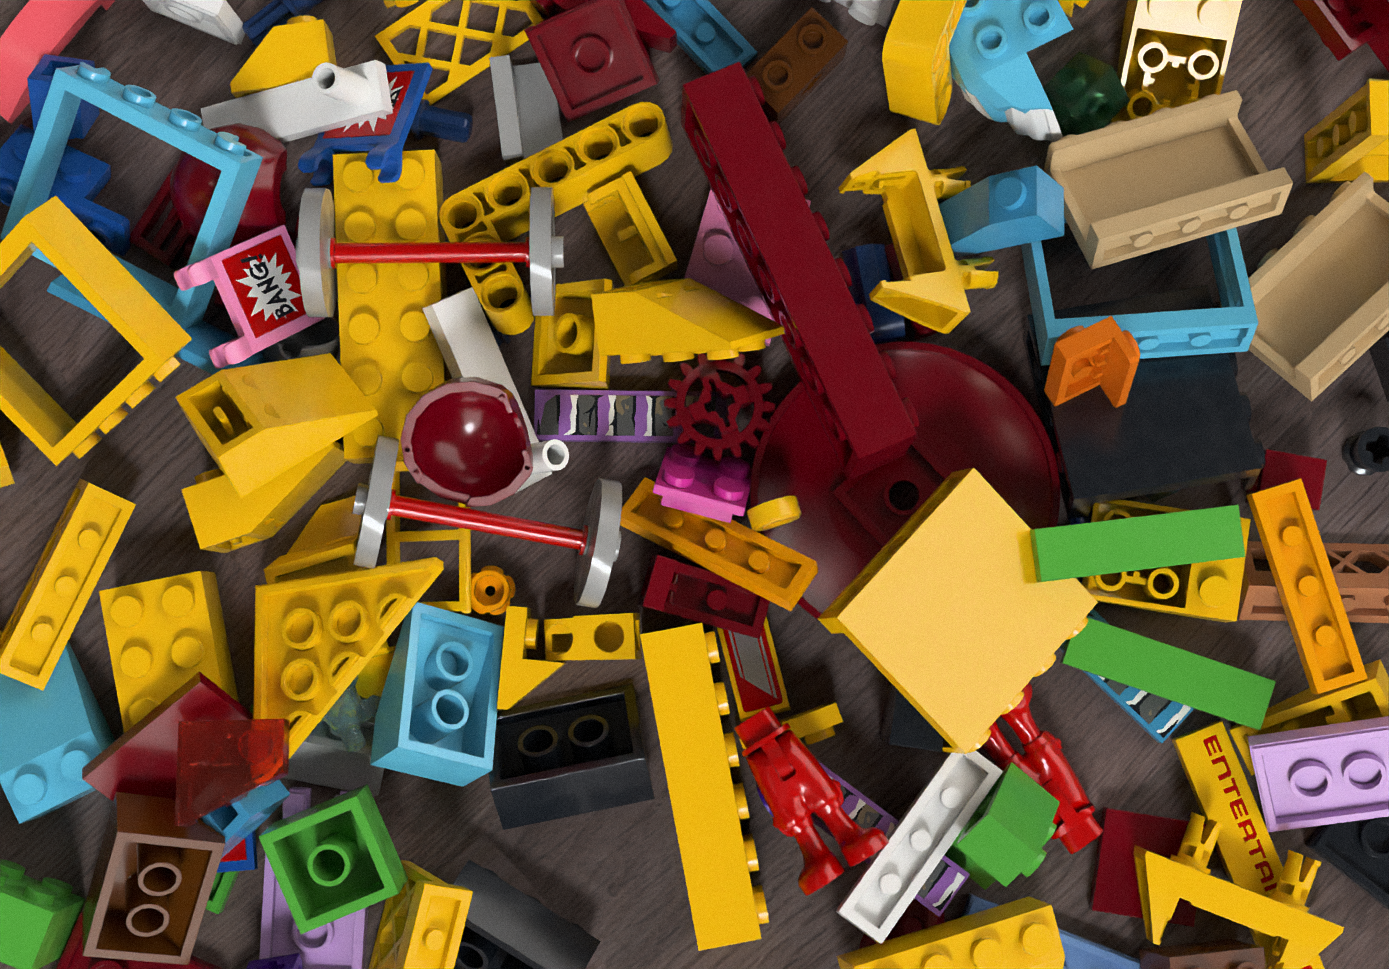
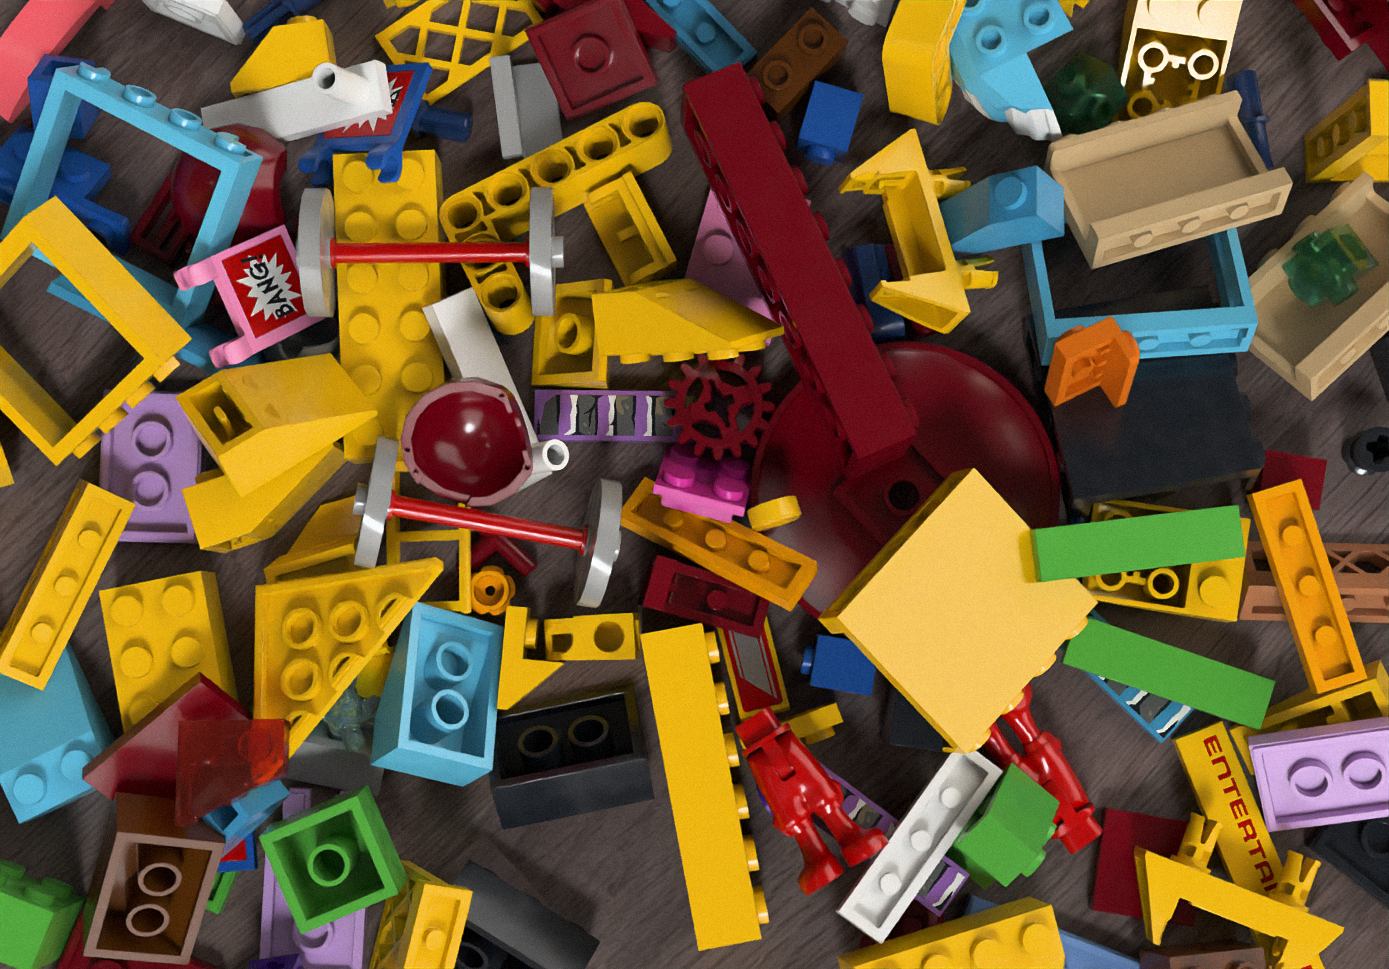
(149, 463): none -> lavender tile
(506, 546): none -> dark red piece
(828, 123): none -> blue brick
(837, 665): none -> blue brick
(1251, 111): none -> dark blue axle
(1328, 266): none -> clear green brick

